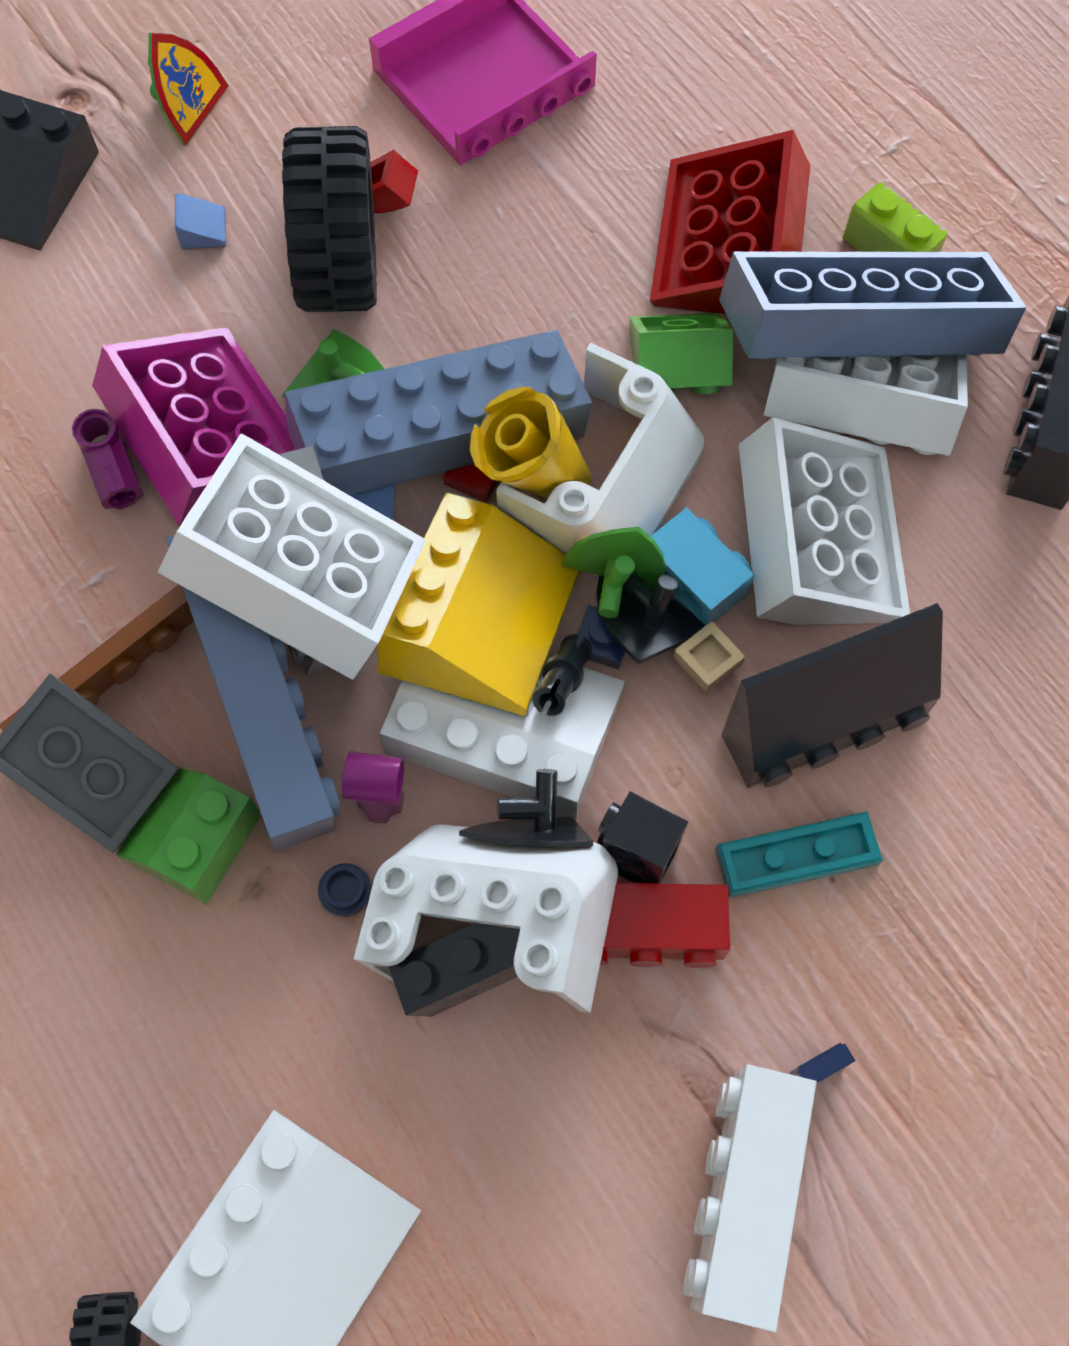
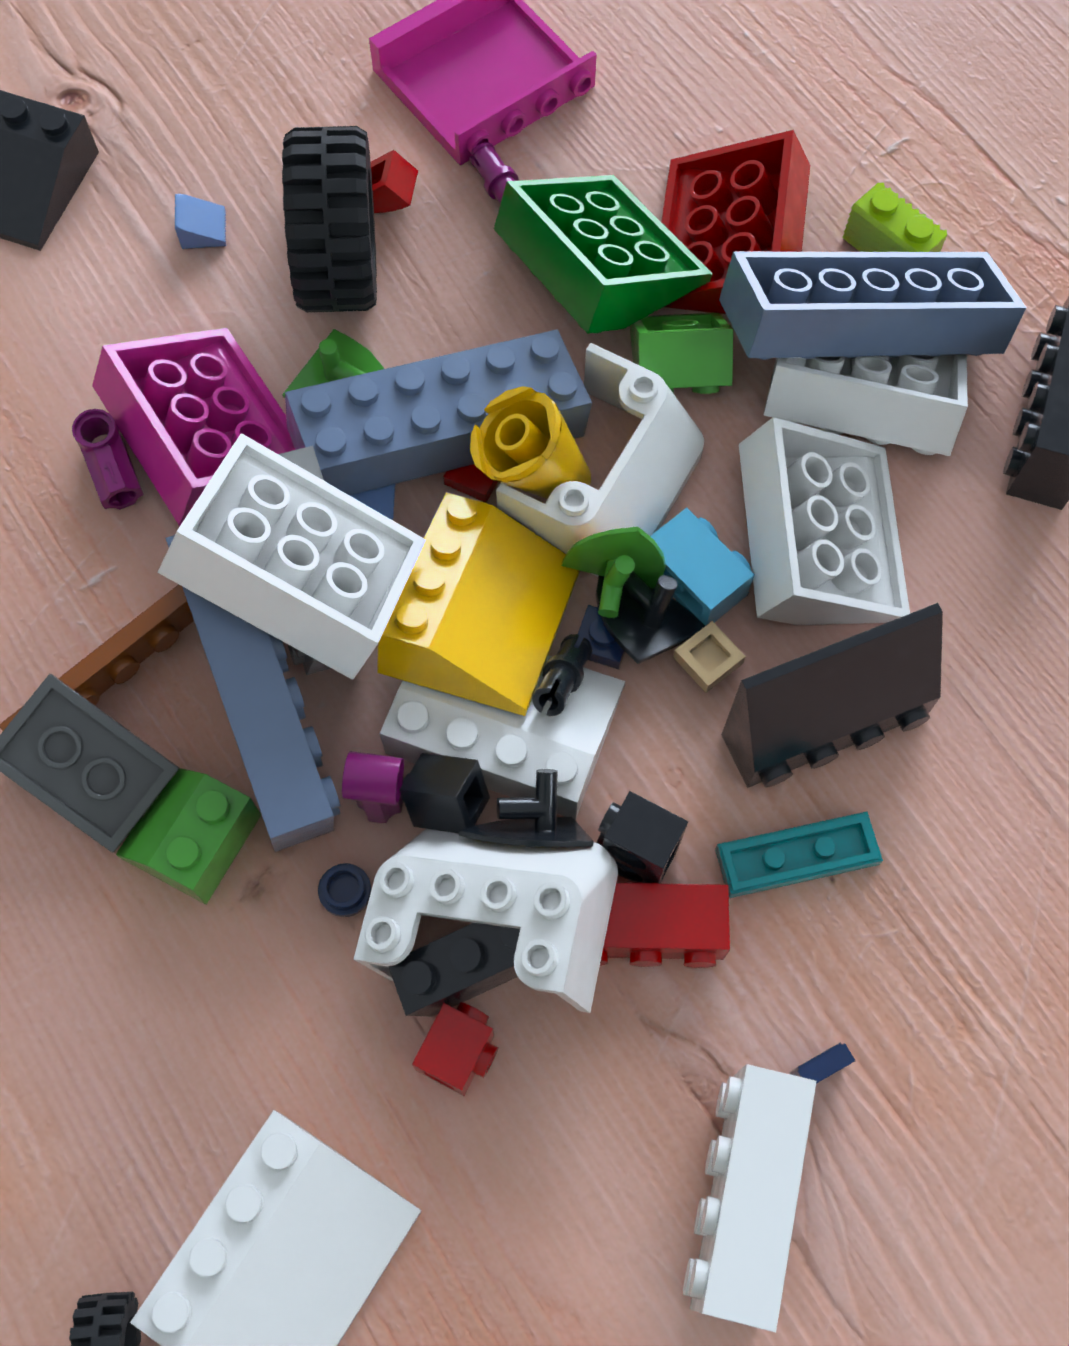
(183, 82): shield -> none
(444, 793): none -> black brick
(457, 1047): none -> red brick
(492, 170): none -> magenta pin
(597, 249): none -> green slope

